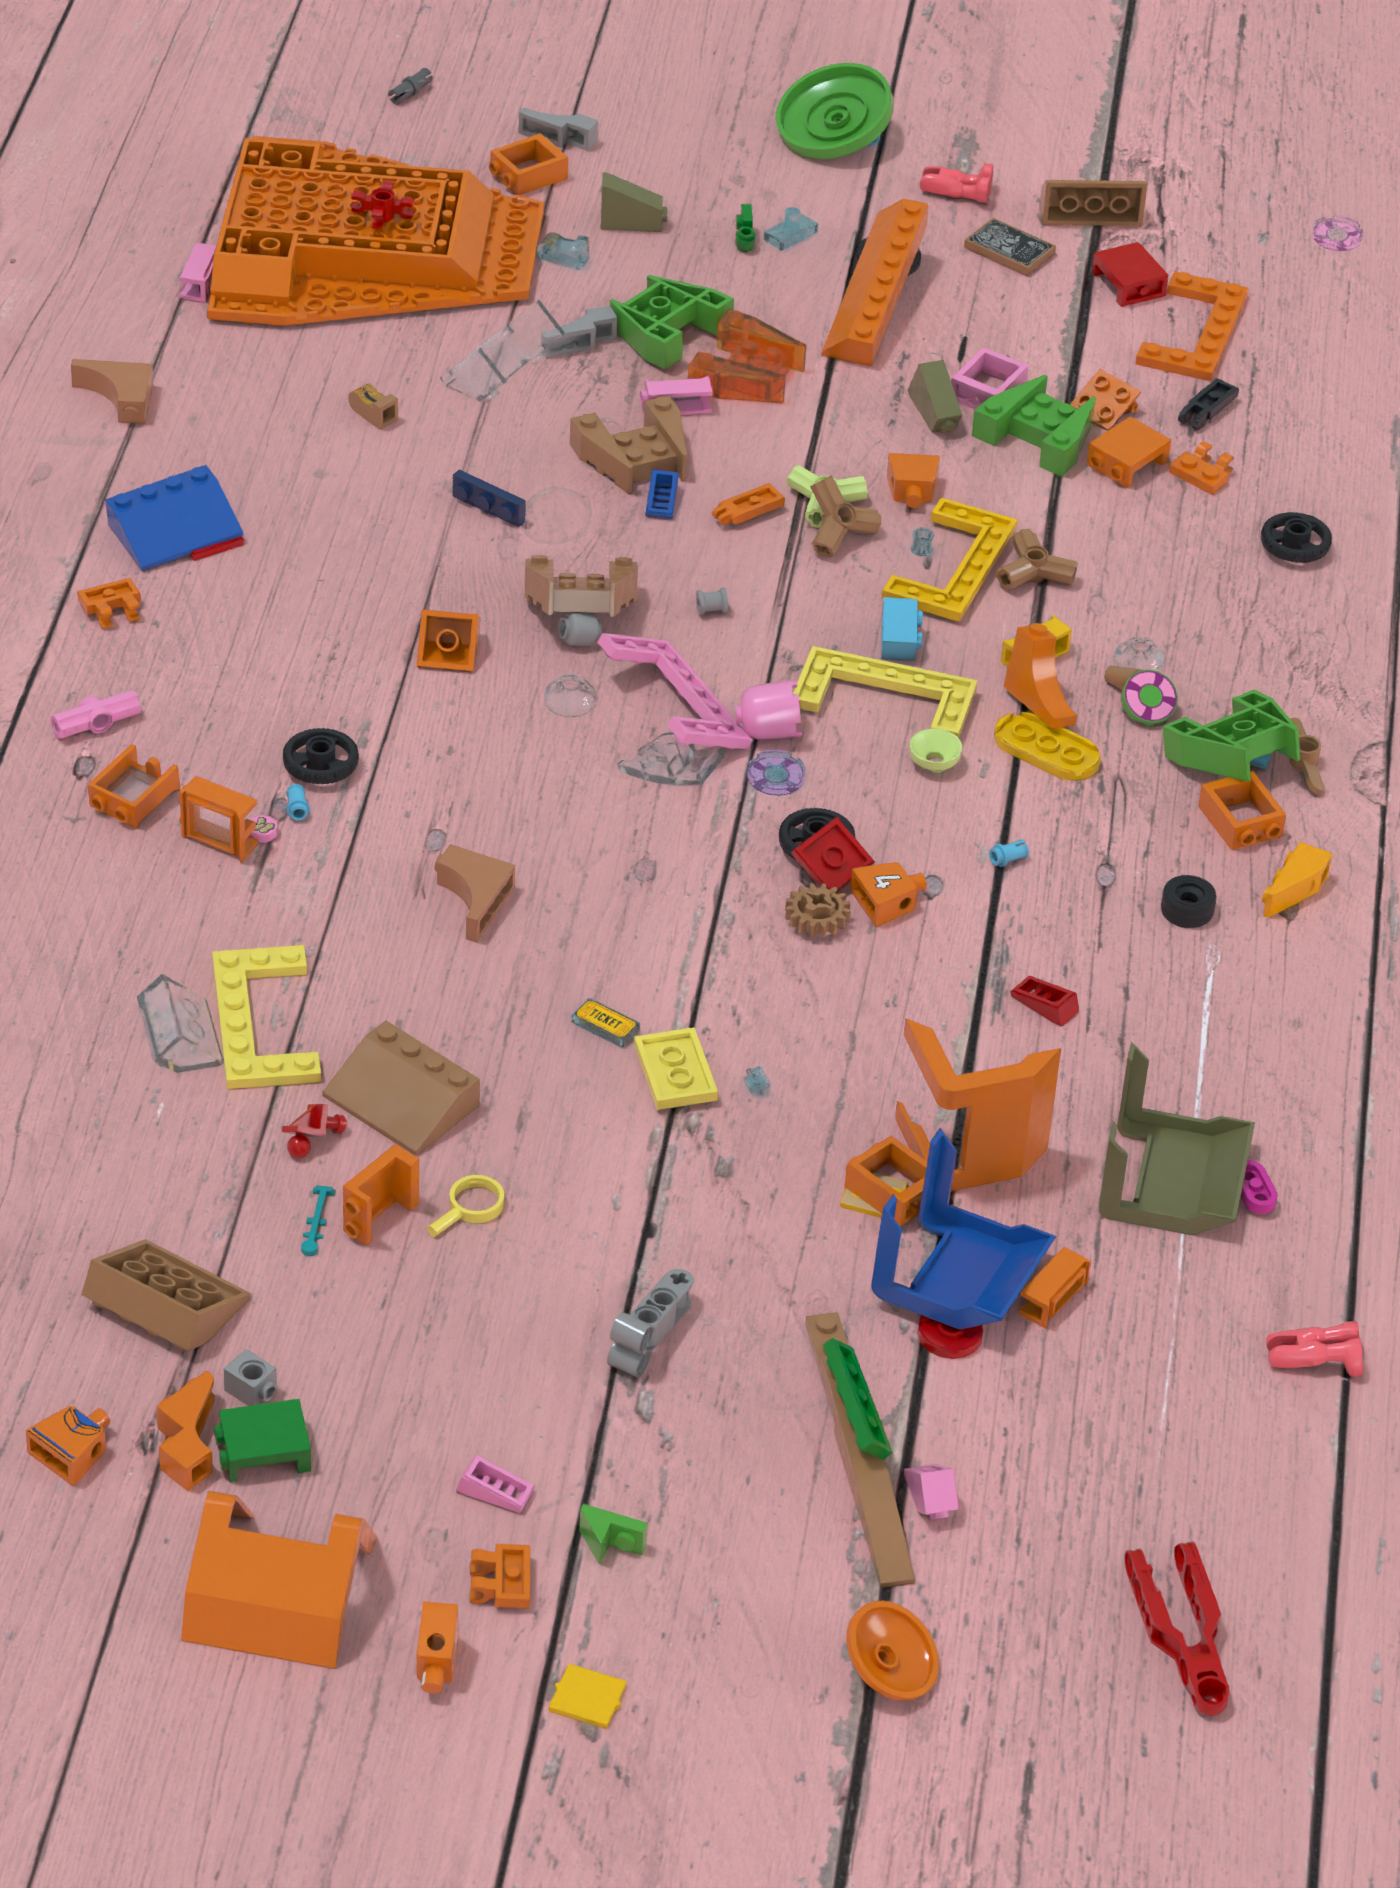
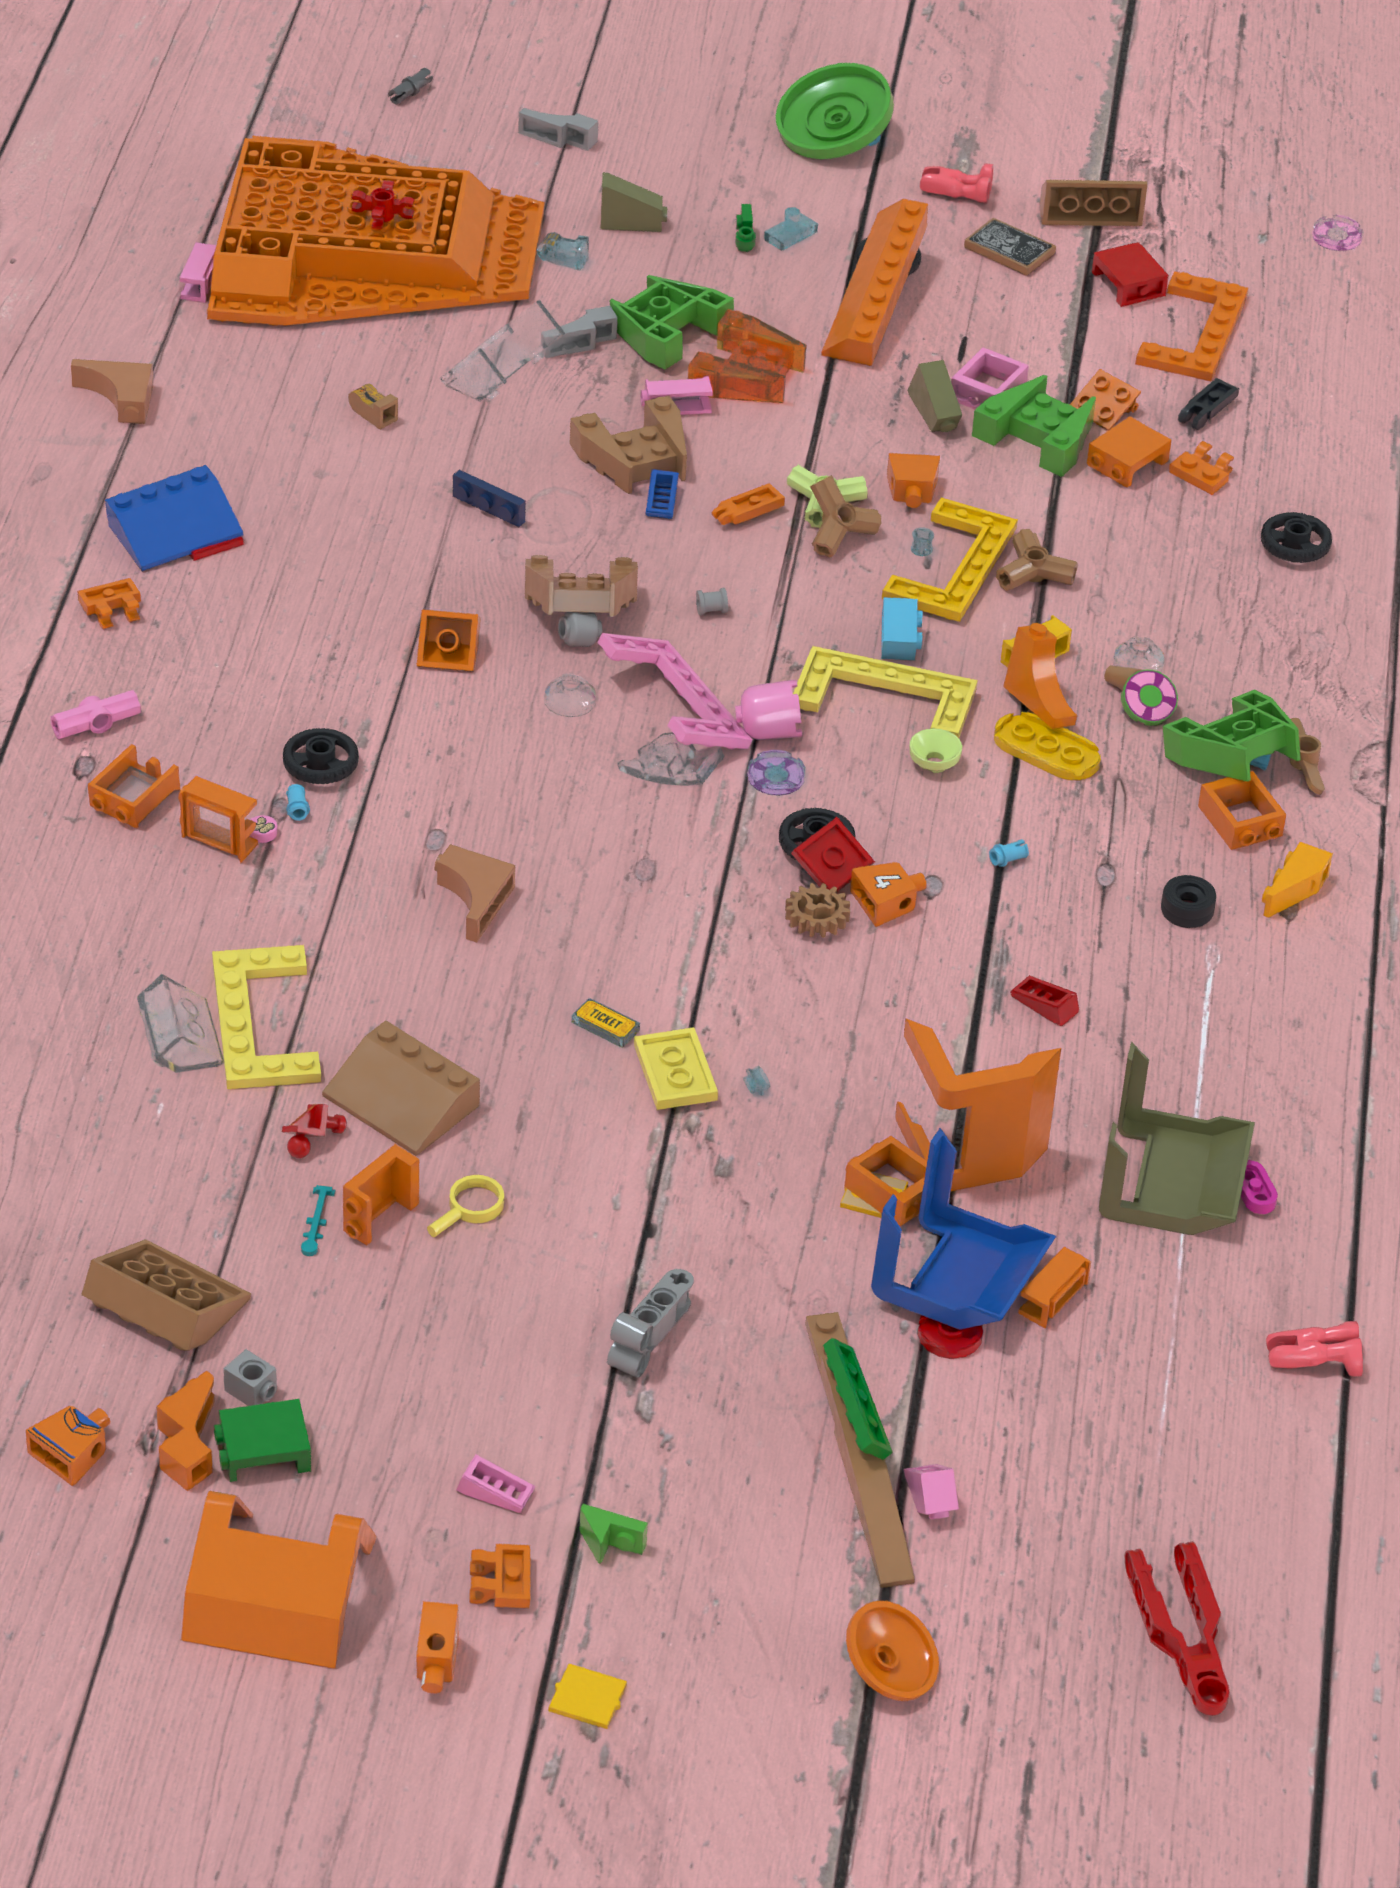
(550, 169): orange window -> none

